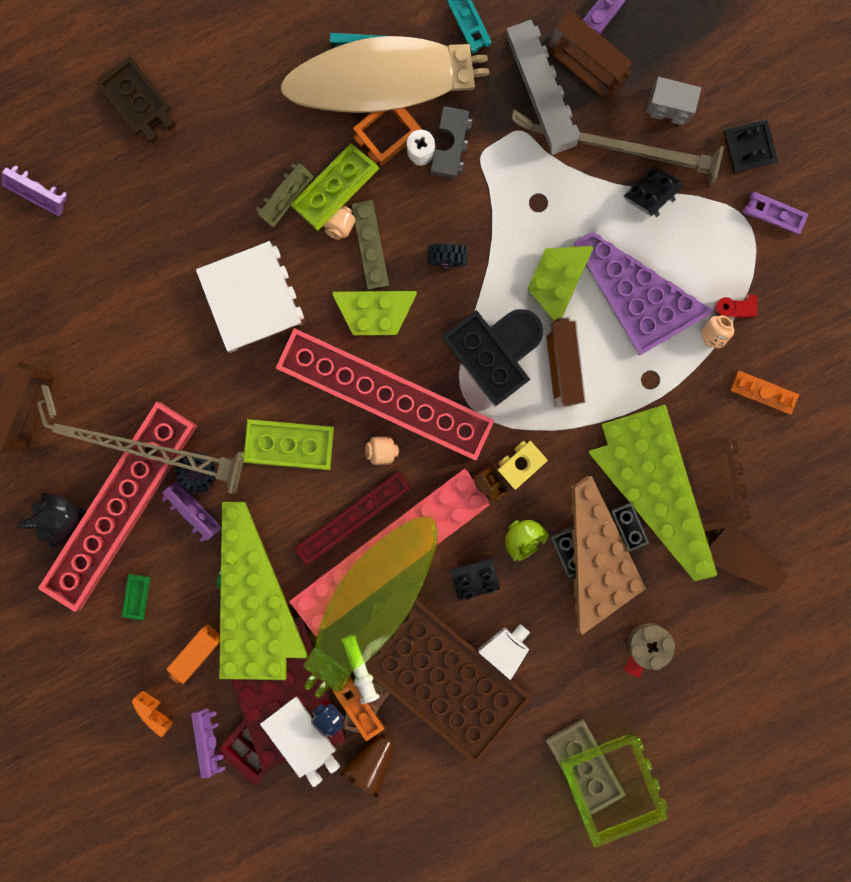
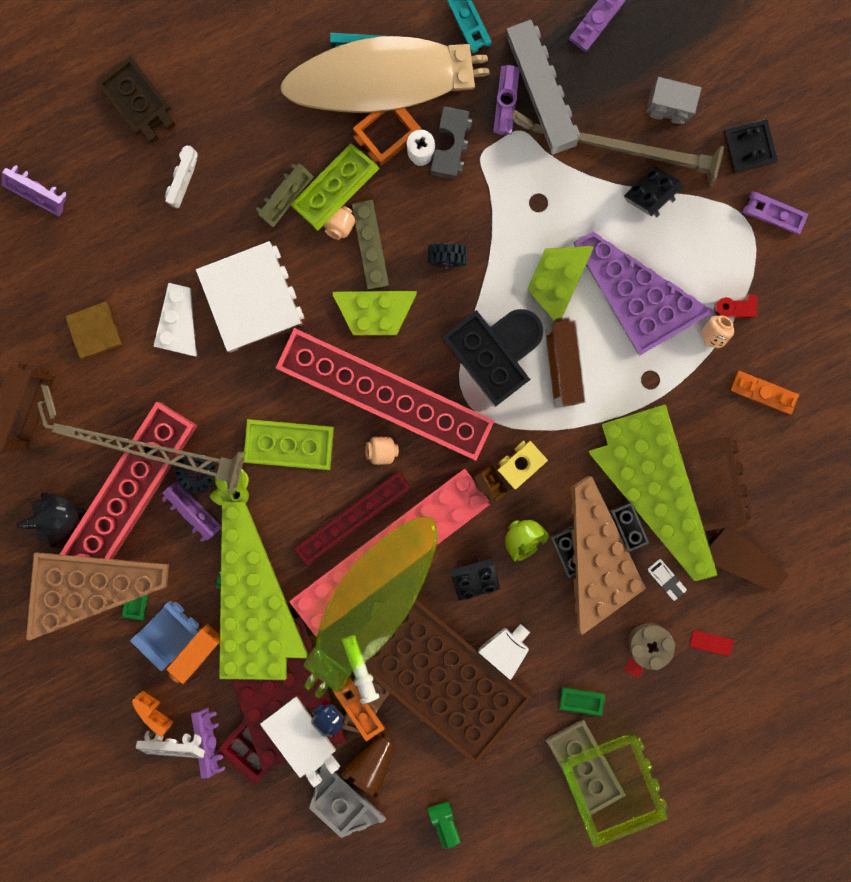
(79, 587): none -> medium nougat wing
(93, 330): none -> pearl gold slope
(166, 635): none -> medium blue panel
(171, 746): none -> white plate
(176, 322): none -> white wing
(182, 176): none -> white hinge
(222, 495): none -> lime plate
(342, 805): none -> light grey wing
(442, 818): none -> green piece
(507, 87): none -> medium lavender piece
(581, 701): none -> green tile
(589, 56): reddish brown window -> none
(667, 579): none -> sticker
(711, 643): none -> red sticker

